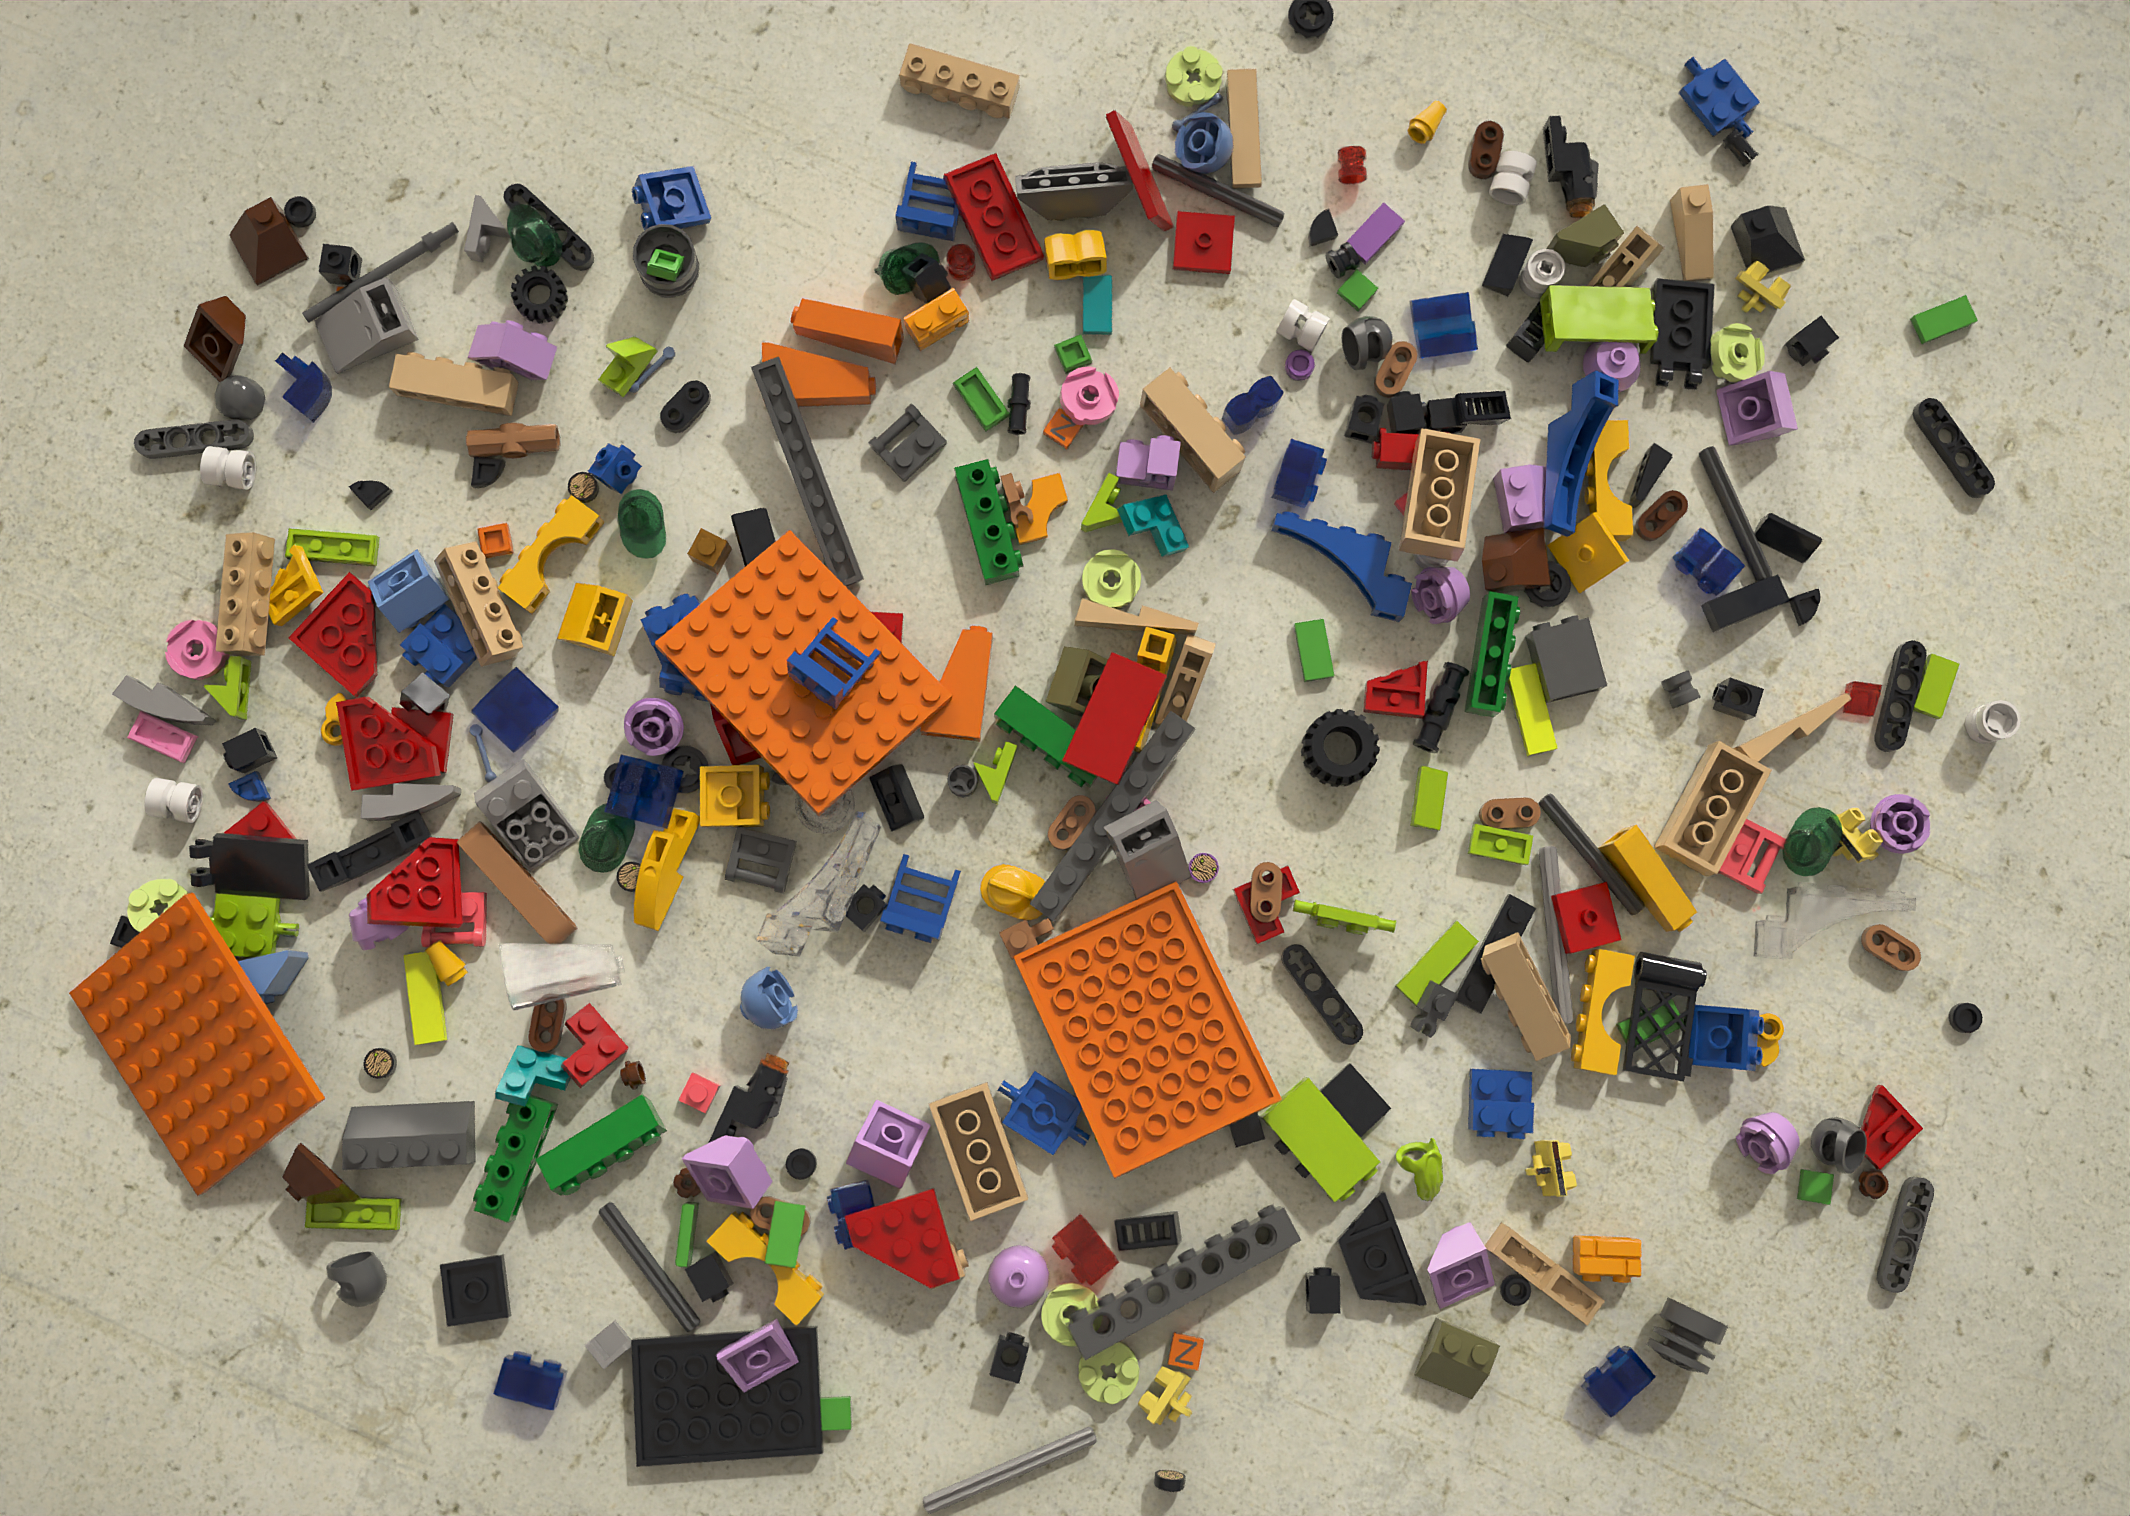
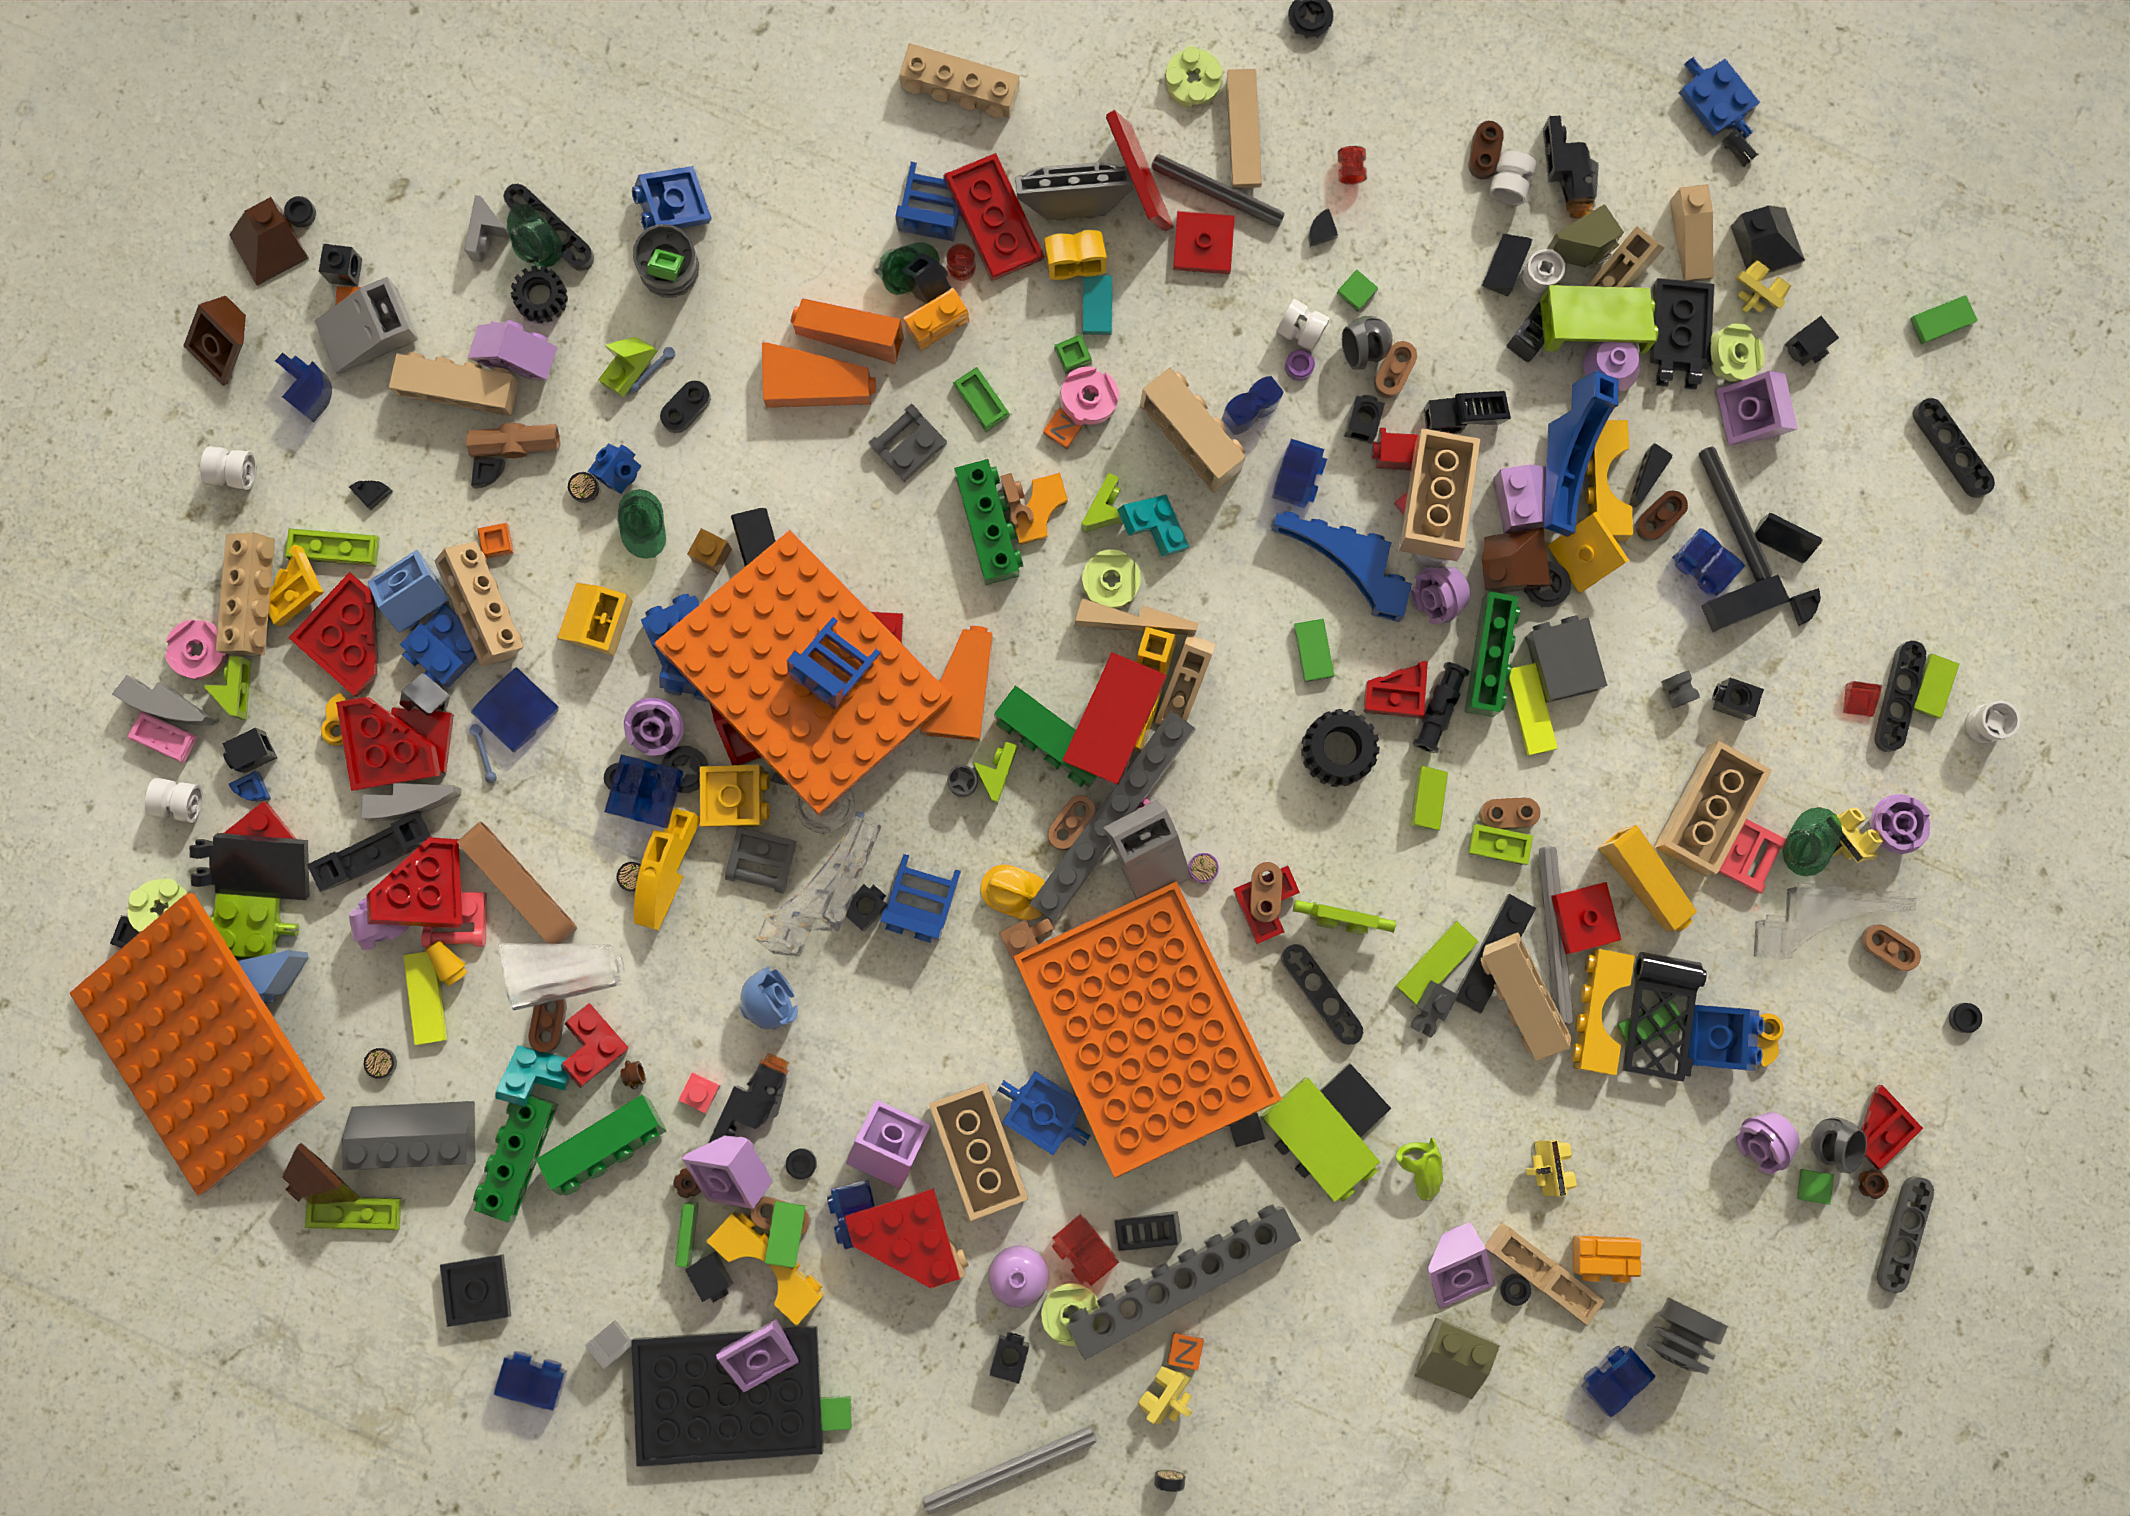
(194, 438): dark grey beam -> none
(239, 397): dark grey hair -> none
(360, 1278): dark grey helmet -> none
(429, 242): dark grey bar -> none
(525, 815): light grey slope -> none
(526, 580): yellow arch -> none
(605, 840): clear green piece -> none
(649, 1266): dark grey axle -> none
(807, 471): dark grey plate -> none
(896, 797): black slope -> none
(1019, 404): black pin -> none
(1075, 679): olive slope -> none
(1110, 1389): yellowish green plate -> none
(1149, 465): lavender brick -> none
(1177, 124): sand blue hinge -> none
(1204, 143): medium blue cylinder -> none
(1322, 1291): black brick -> none
(1342, 260): black wheel -> none
(1375, 232): medium lavender tile -> none
(1379, 1256): black wing -> none
(1406, 413): black brick -> none
(1424, 125): yellow cone -> none
(1443, 325): clear blue slope -> none
(1500, 1103): blue plate -> none
(1591, 854): dark grey axle -> none
(1799, 726): tan slope -> none

